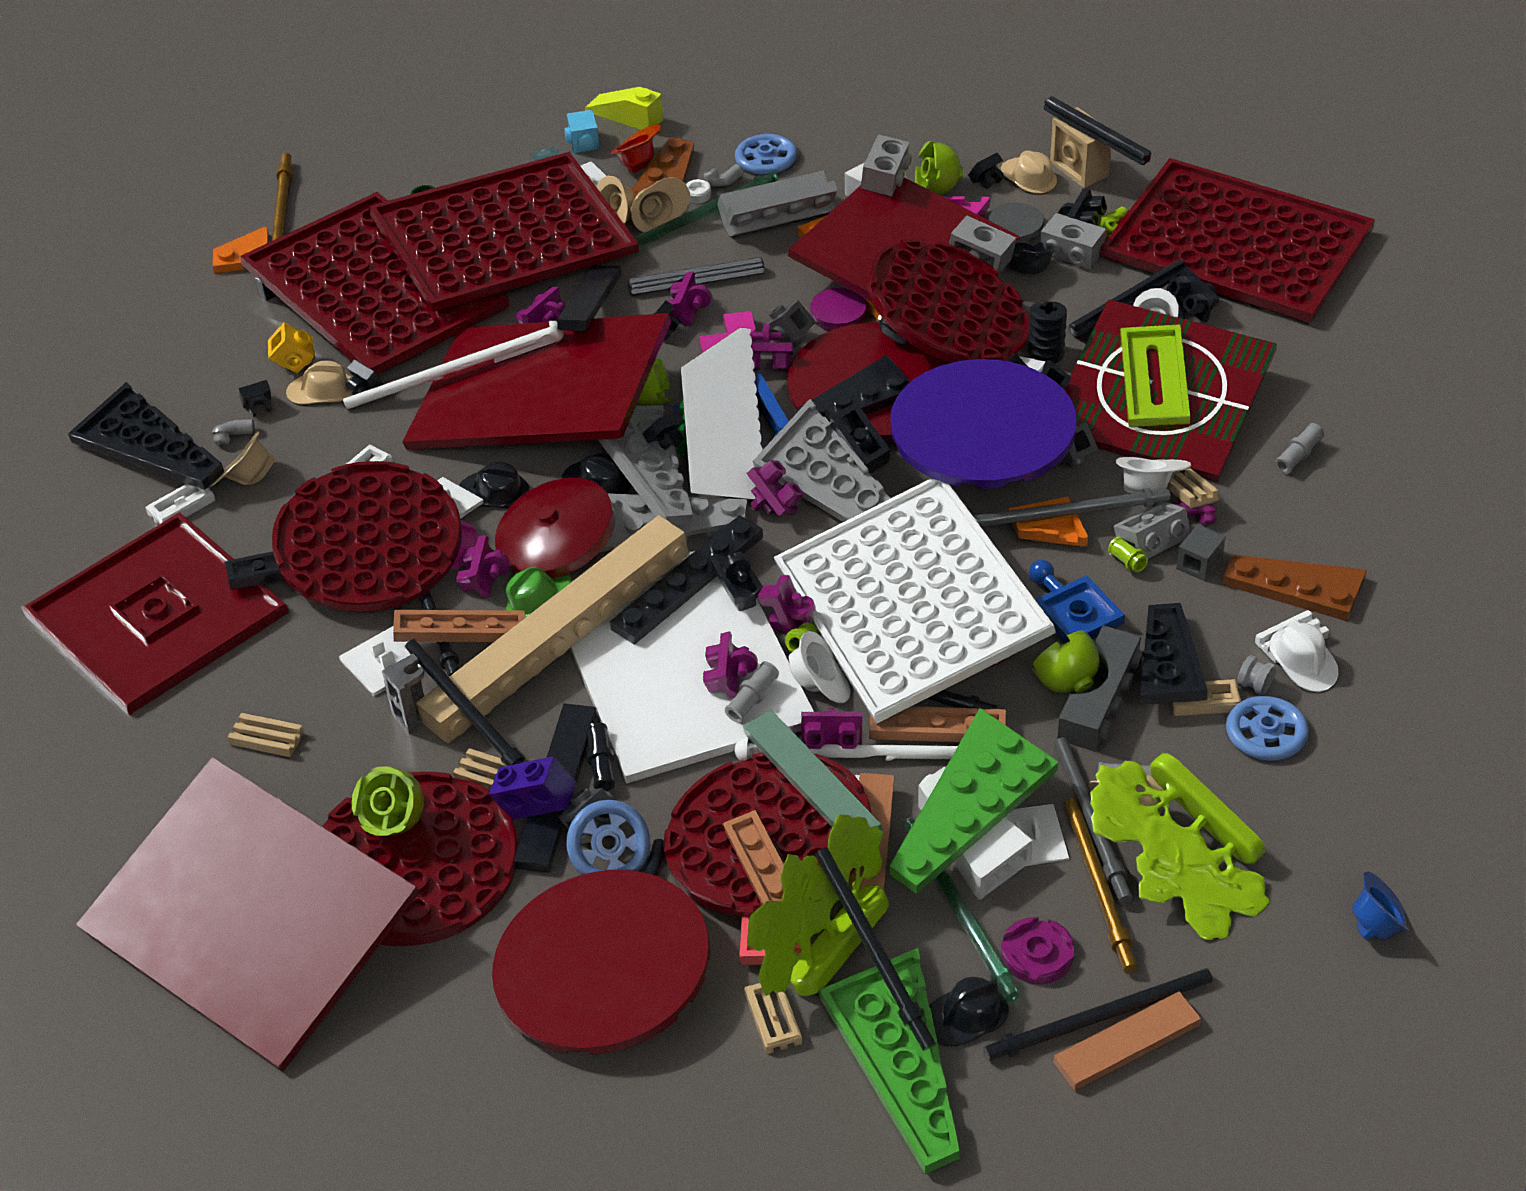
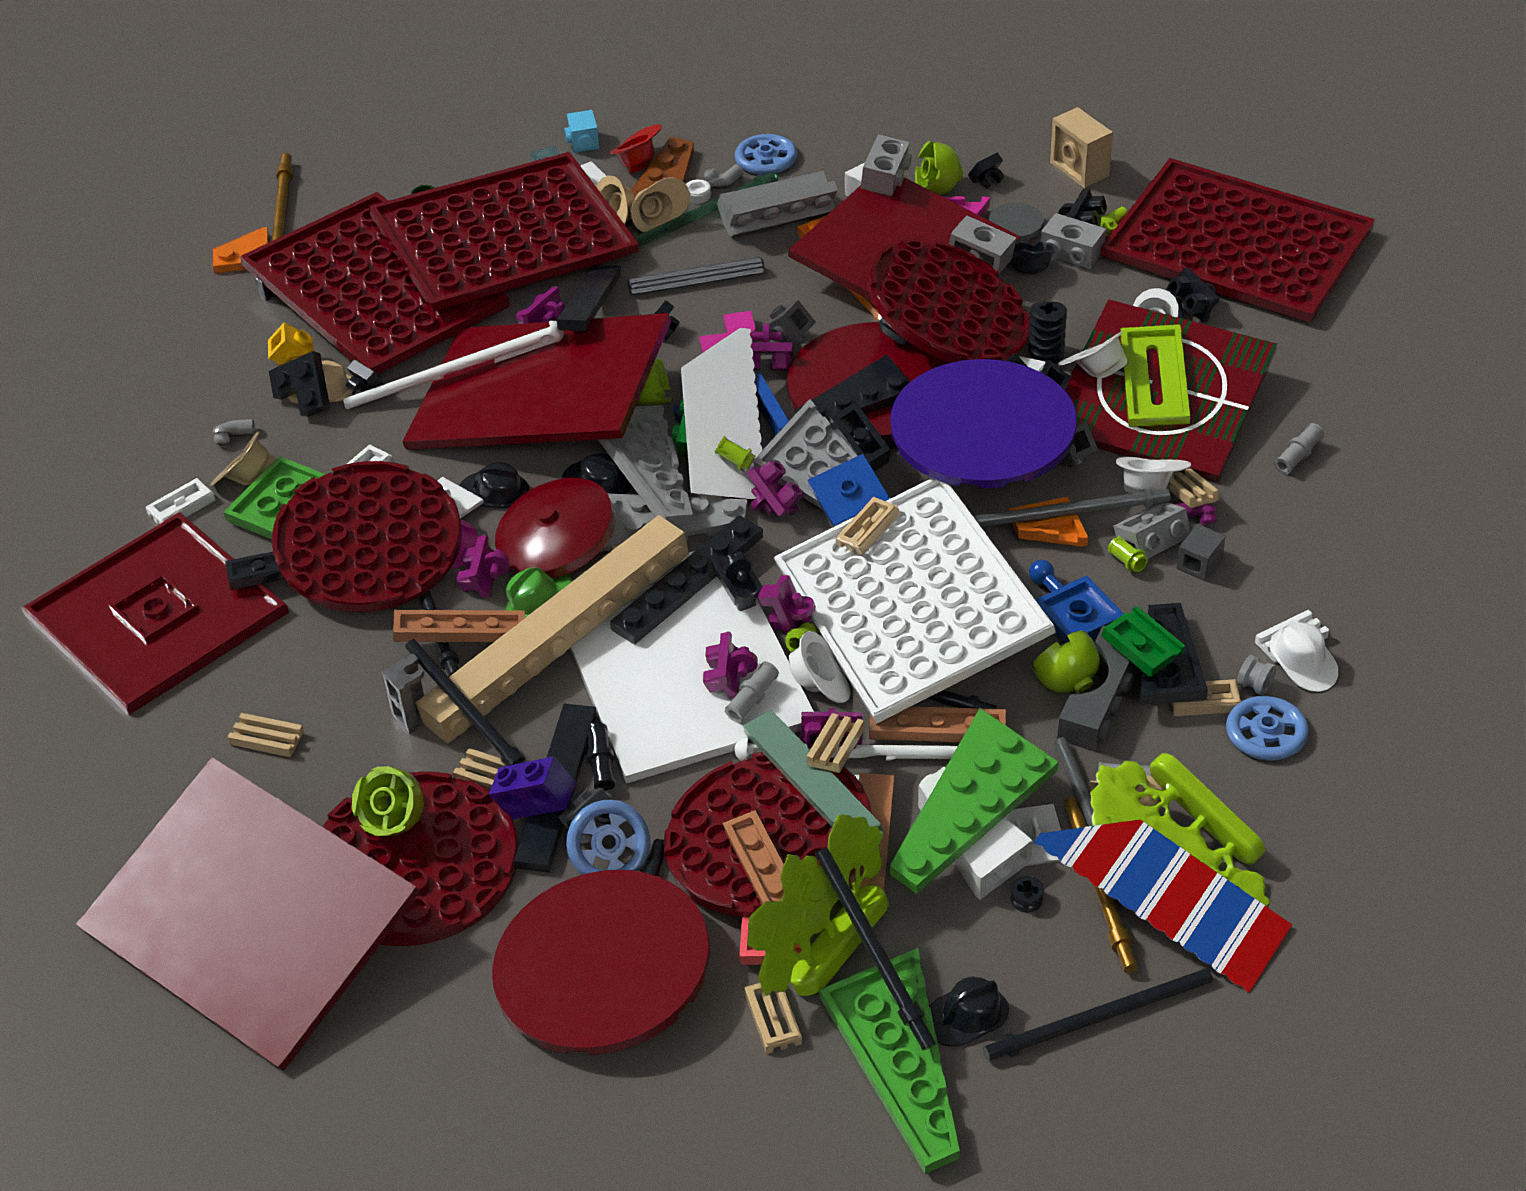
(147, 438): black wing -> none
(255, 394): black tile -> none
(263, 499): none -> bright green plate
(306, 379): none -> black plate
(372, 657): white piece -> none
(632, 107): neon yellow slope -> none
(665, 431): black tile -> none
(688, 298): magenta hips -> none
(735, 453): none -> lime pin
(833, 723): none -> tan tile
(838, 308): magenta tile -> none
(846, 489): none -> blue plate
(871, 527): none -> tan tile
(999, 974): clear green bar -> none
(1029, 884): none -> black bush
(1031, 172): tan piece -> none
(1037, 950): magenta tile -> none
(1097, 130): black axle -> none
(1102, 359): none -> white piece
(1126, 1041): nougat tile -> none
(1143, 641): none -> green plate
(1157, 280): black axle -> none
(1174, 894): none -> sticker
(1301, 584): dark orange wing -> none
(1378, 910): blue piece -> none

